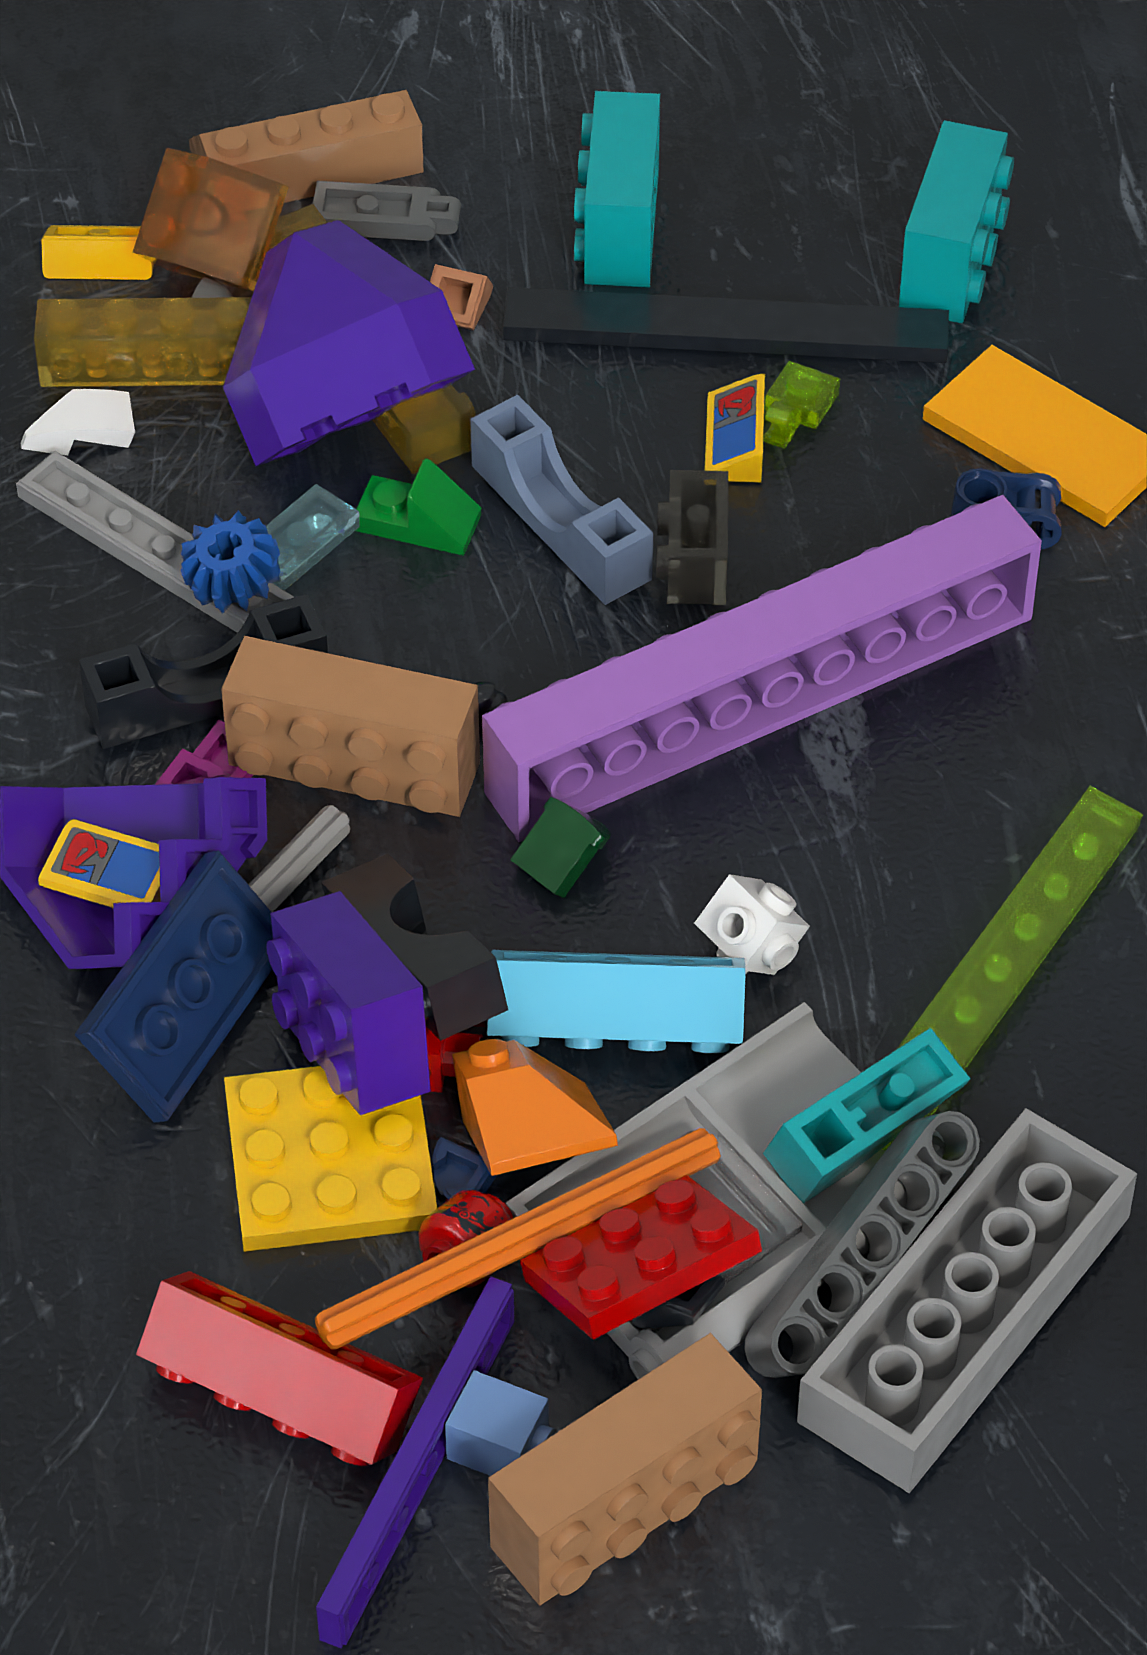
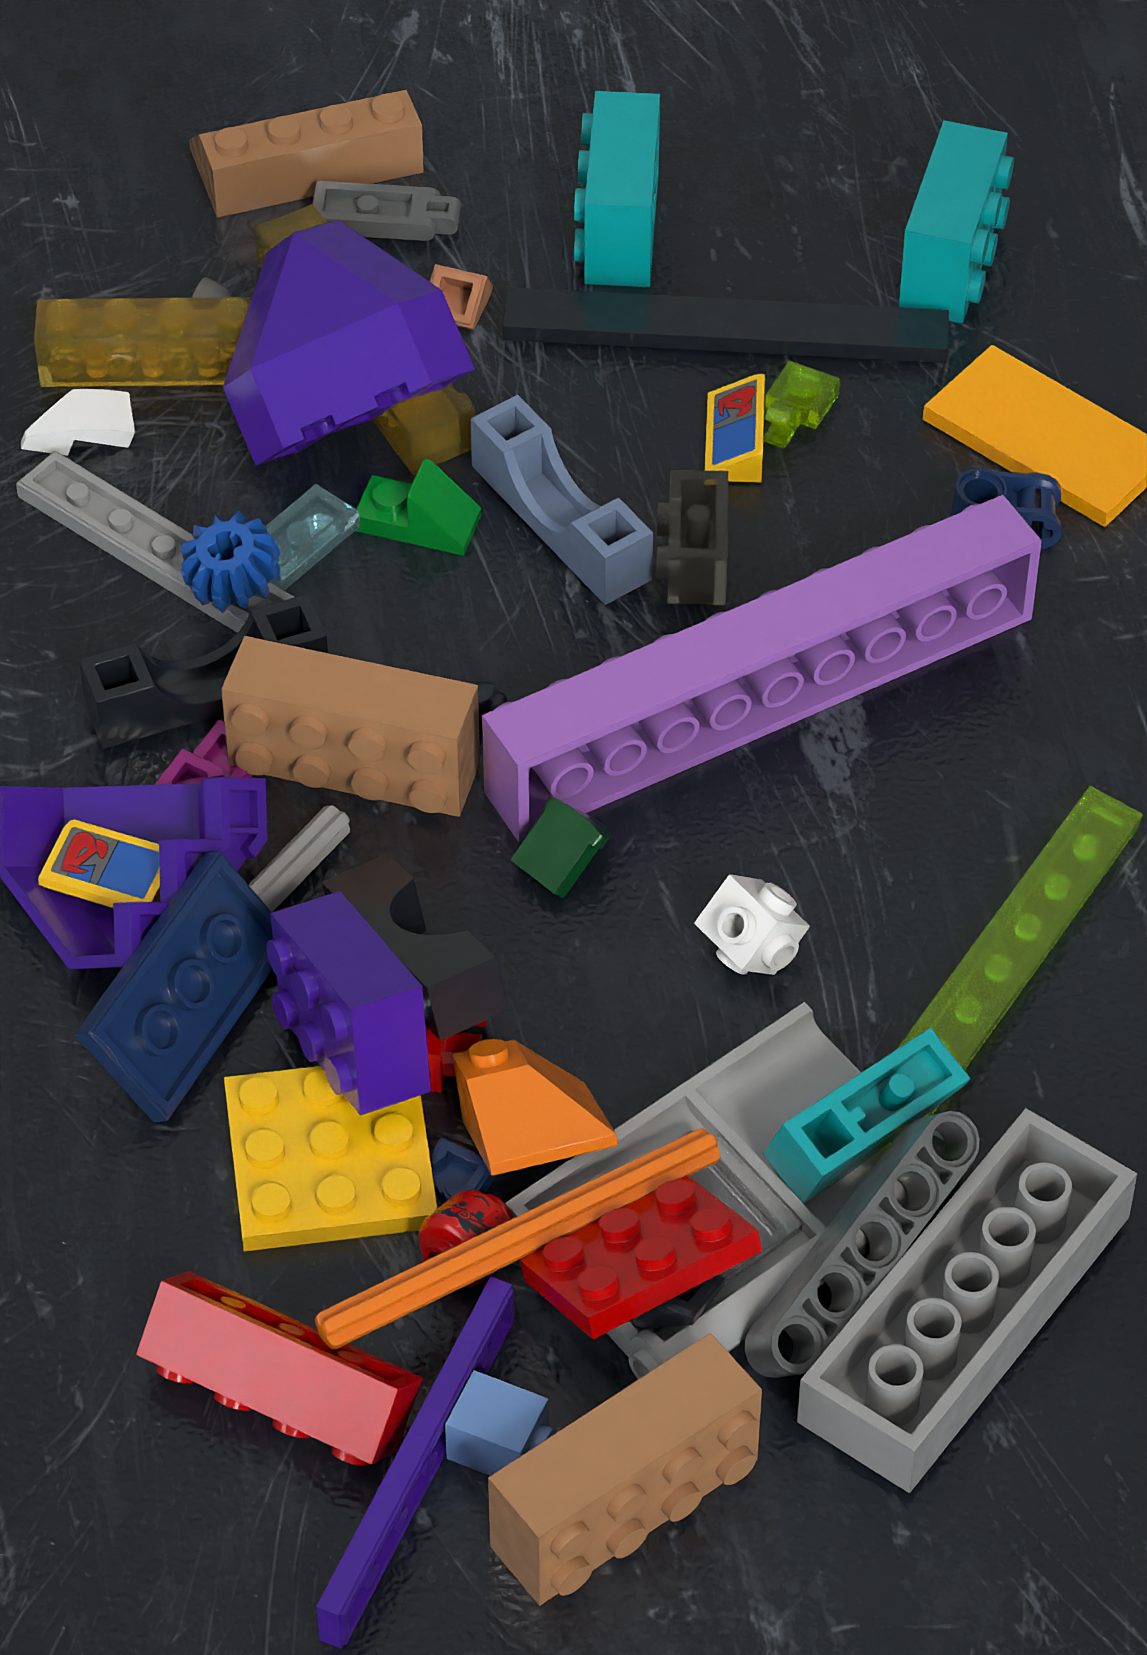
(93, 253): yellow slope -> none
(210, 219): clear orange slope -> none
(621, 999): medium azure brick -> none

